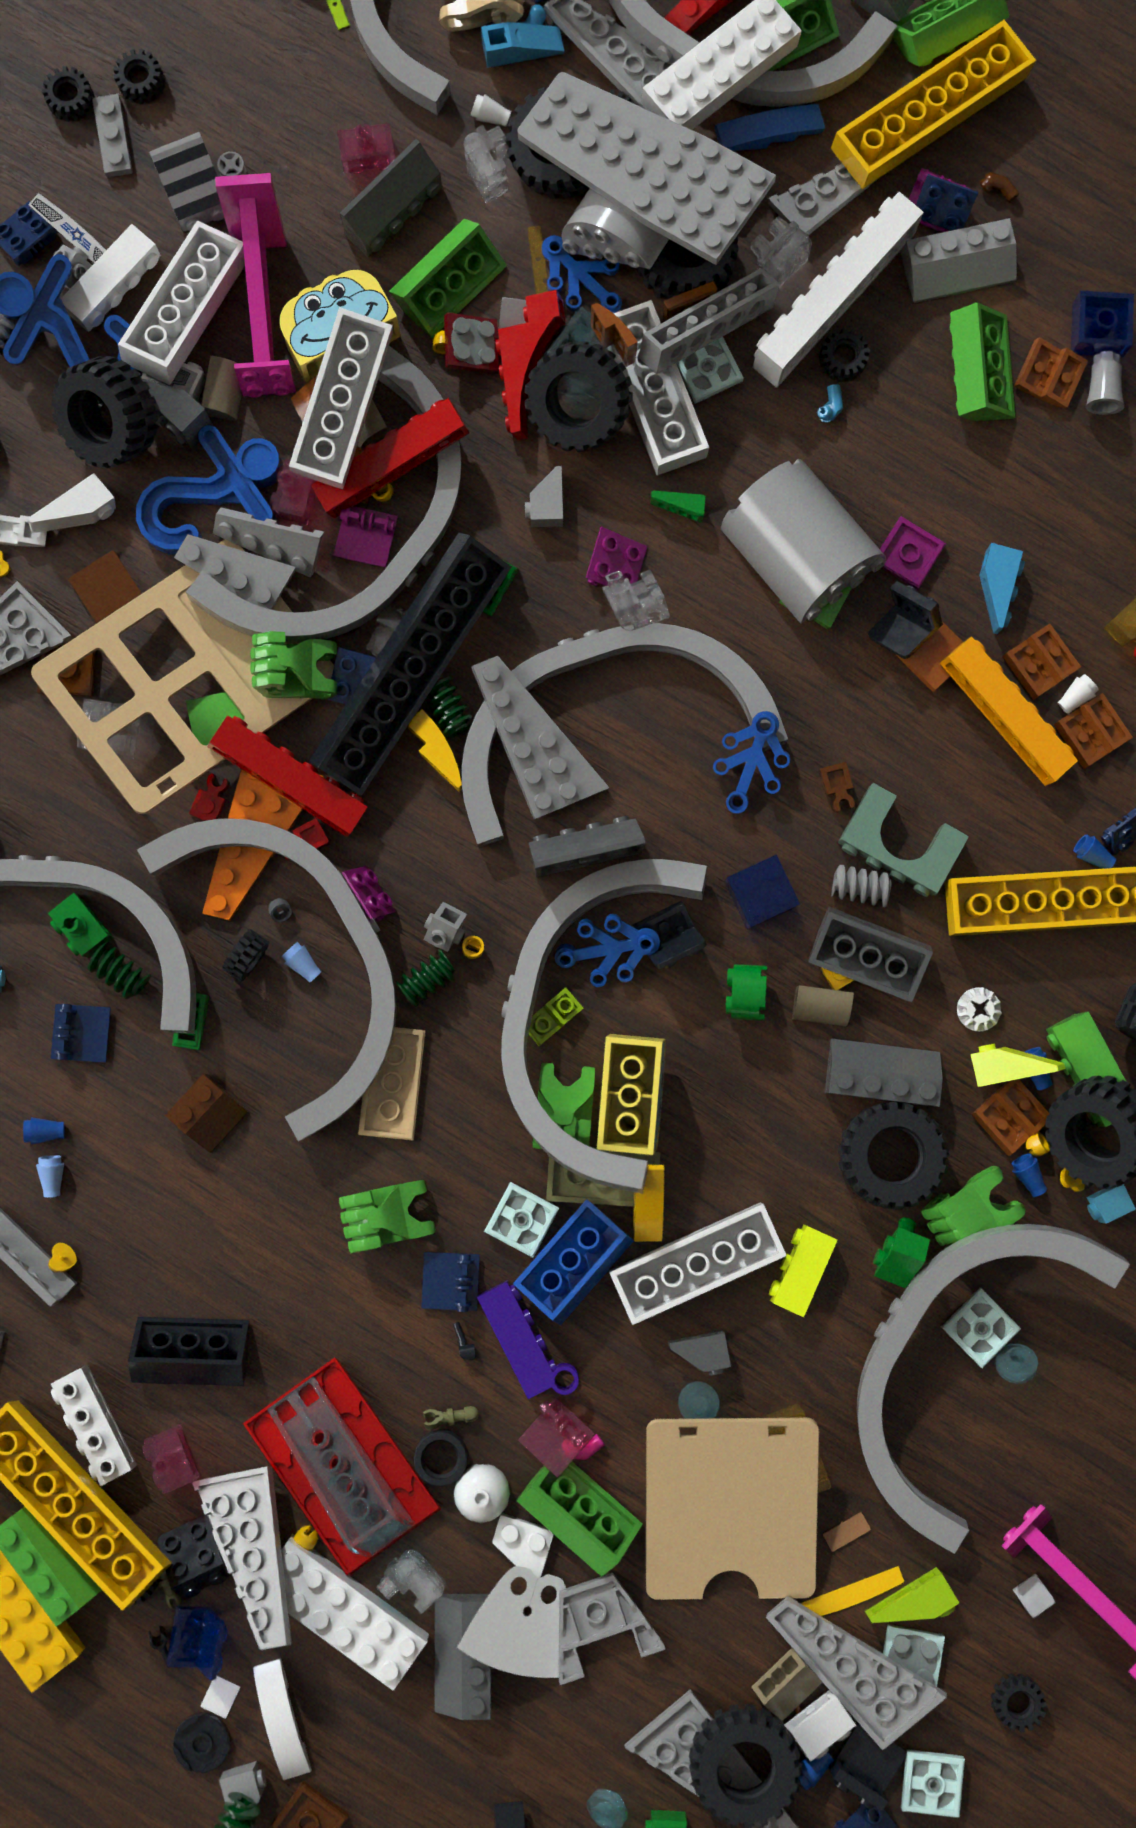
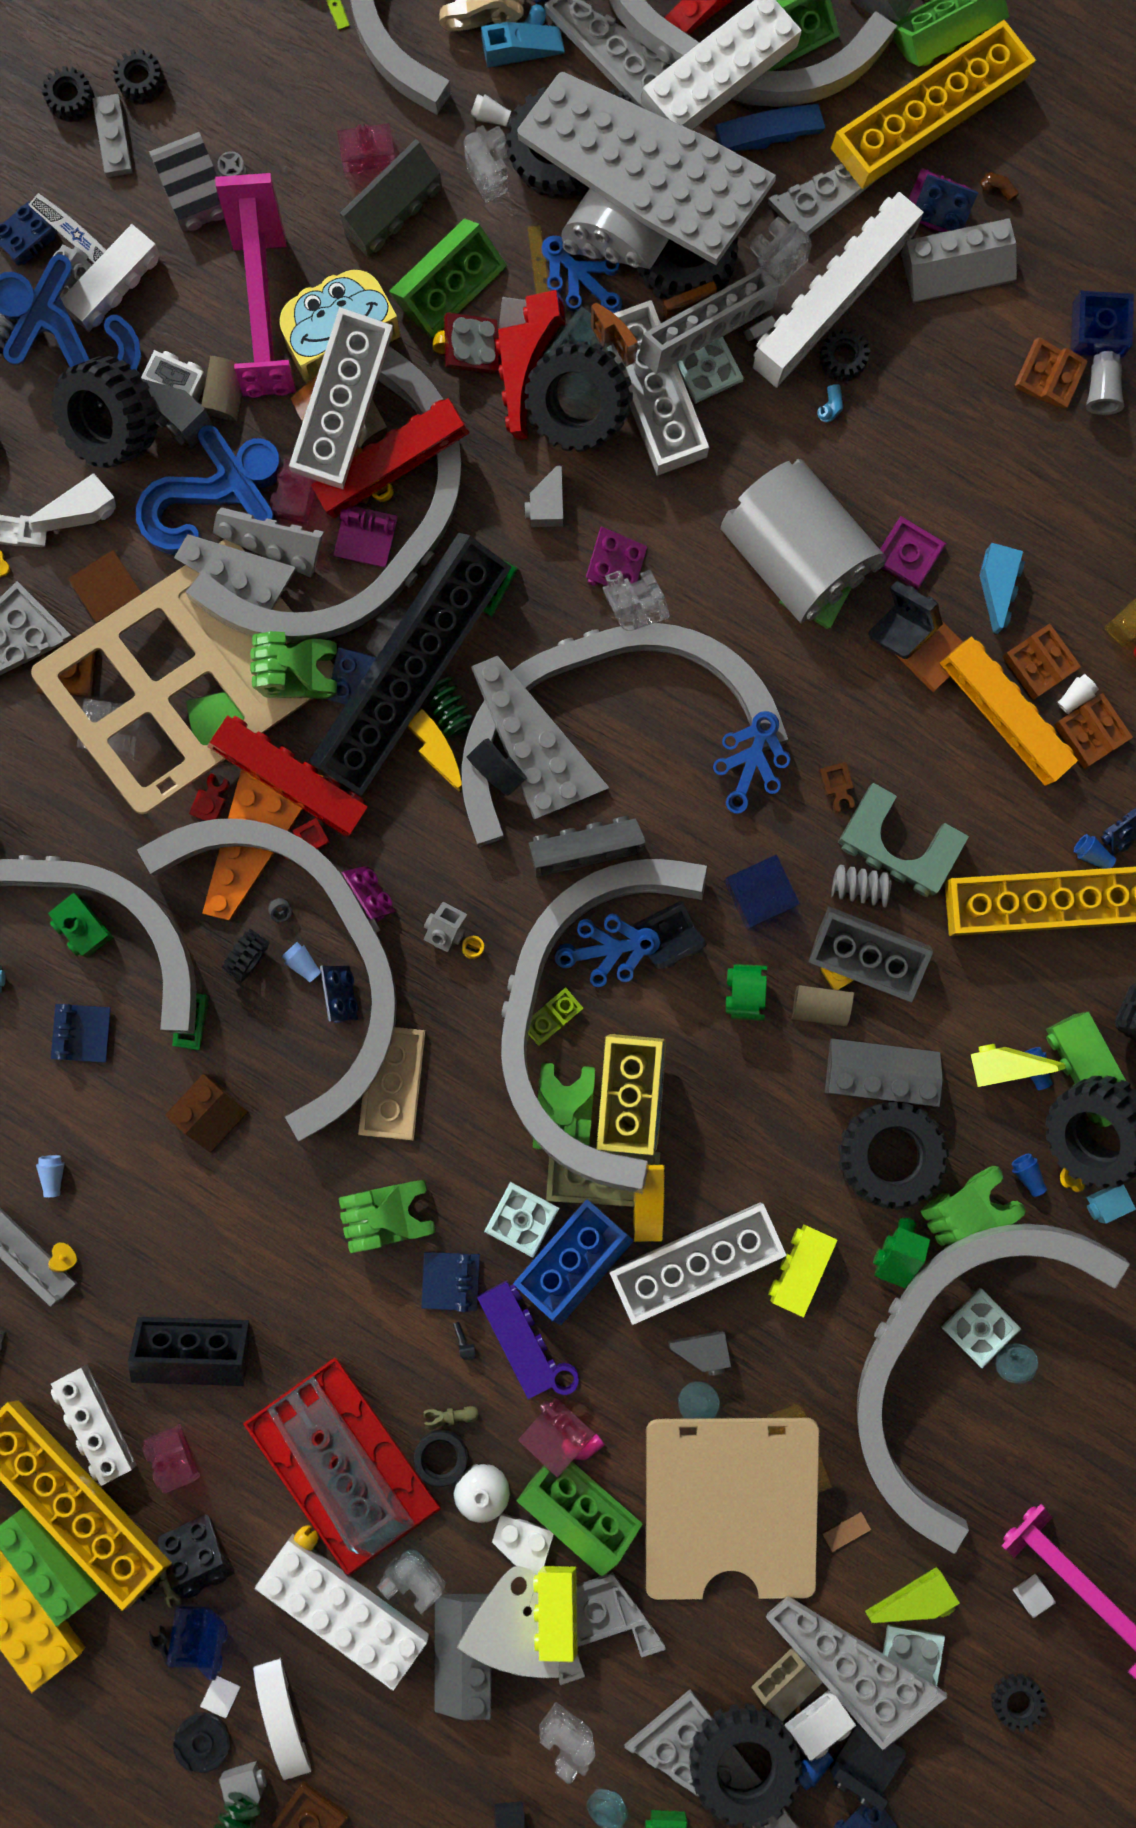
(42, 1130): blue cone -> none
(117, 972): dark green piece -> none
(182, 303): white brick -> none
(249, 1540): wing -> none
(339, 993): none -> dark blue hinge
(427, 978): dark green piece -> none
(495, 768): none -> black slope
(556, 1613): none -> neon yellow brick
(572, 1737): none -> clear hips
(683, 504): green slope -> none
(760, 329): none -> light grey plate
(855, 1592): yellow sticker -> none
(932, 1783): light aqua piece -> none
(966, 1009): white gear -> none
(982, 363): bright green slope -> none
(1011, 1115): dark orange slope -> none
(1037, 1144): yellow hinge -> none

